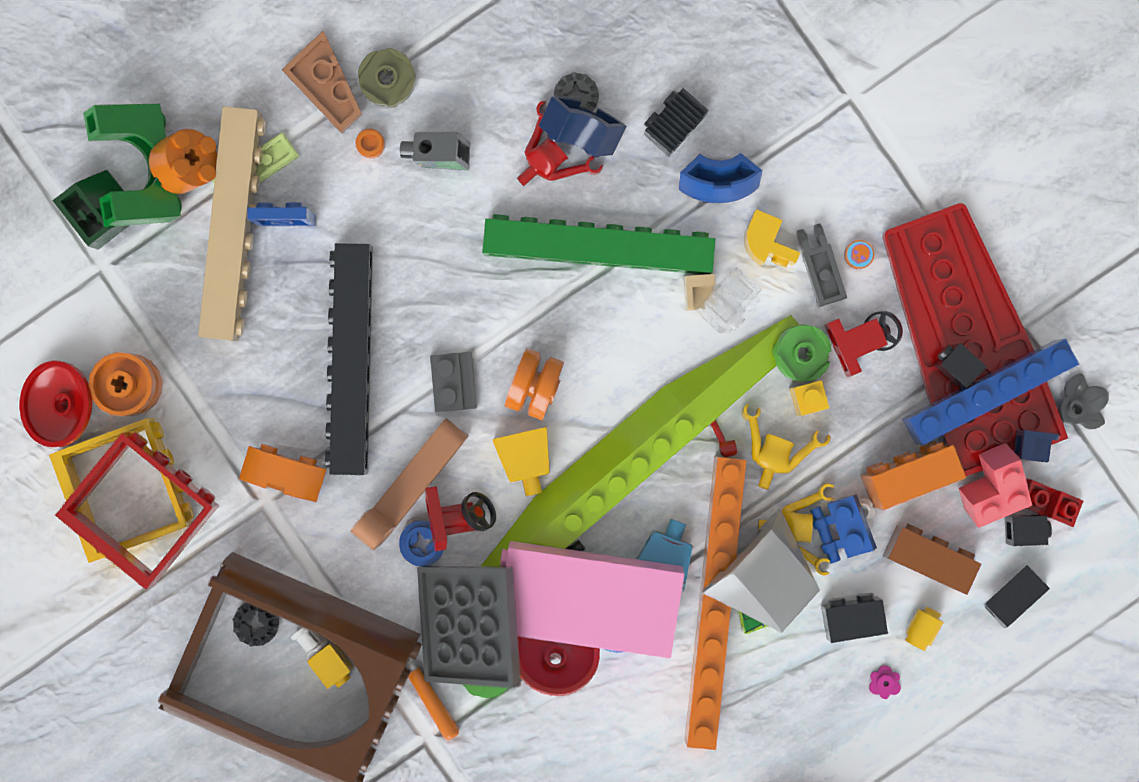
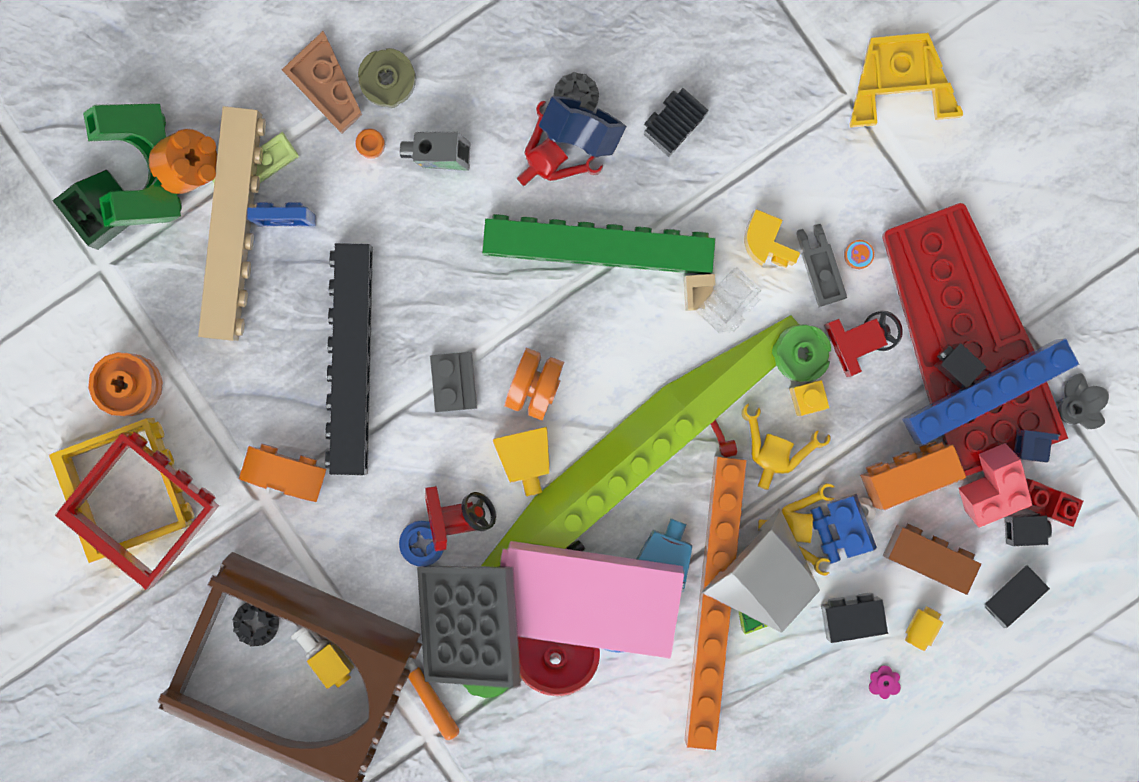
(55, 404): red dish -> none
(384, 517): nougat beam -> none
(720, 180): blue brick -> none
(902, 66): none -> yellow wing

